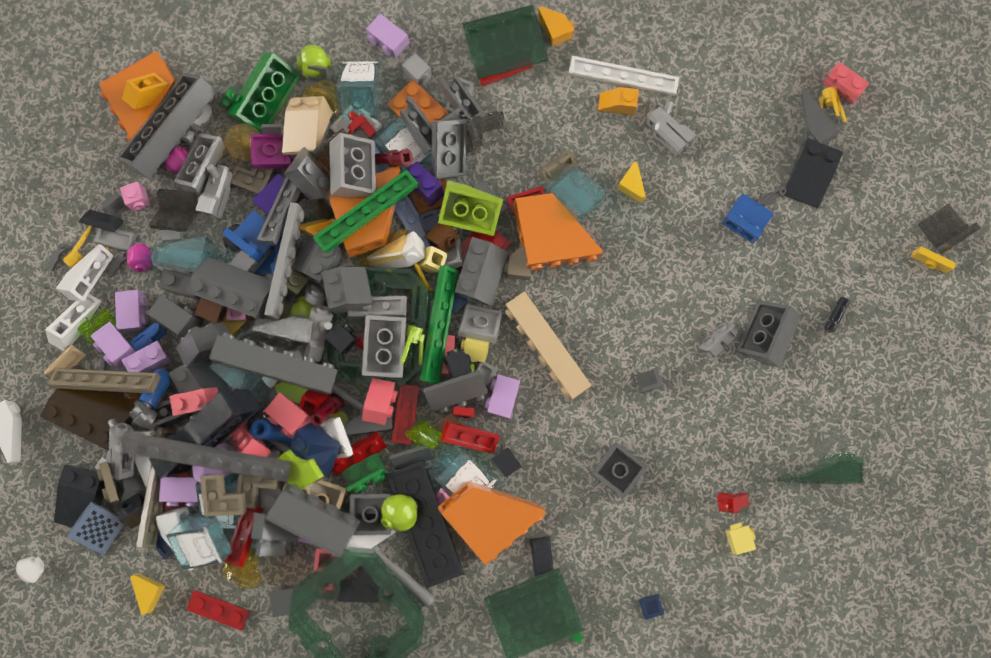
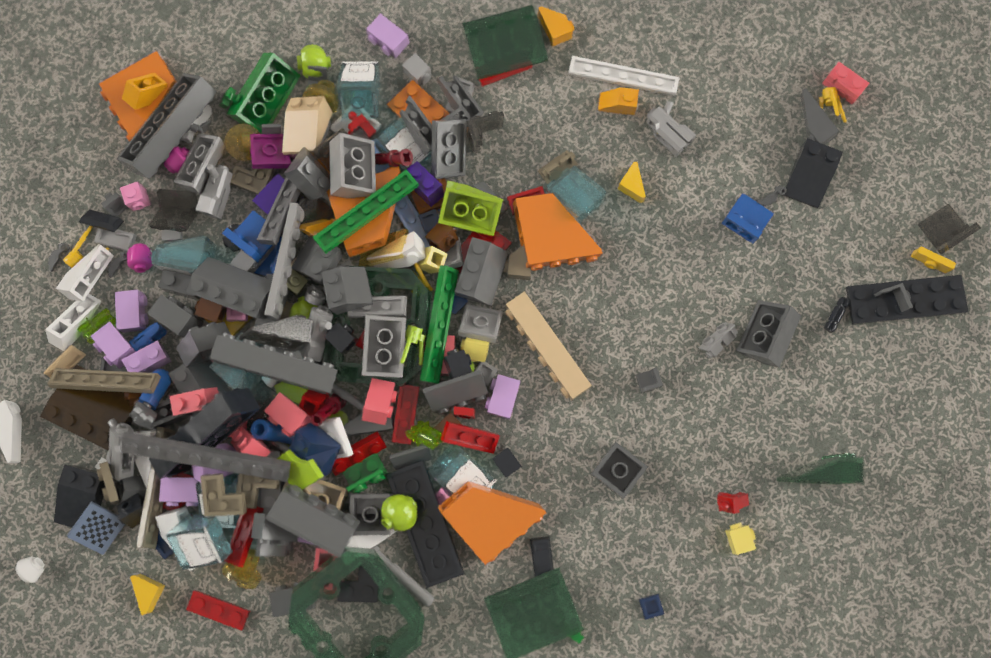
(901, 295): none -> dark grey bracket
(928, 297): none -> black plate

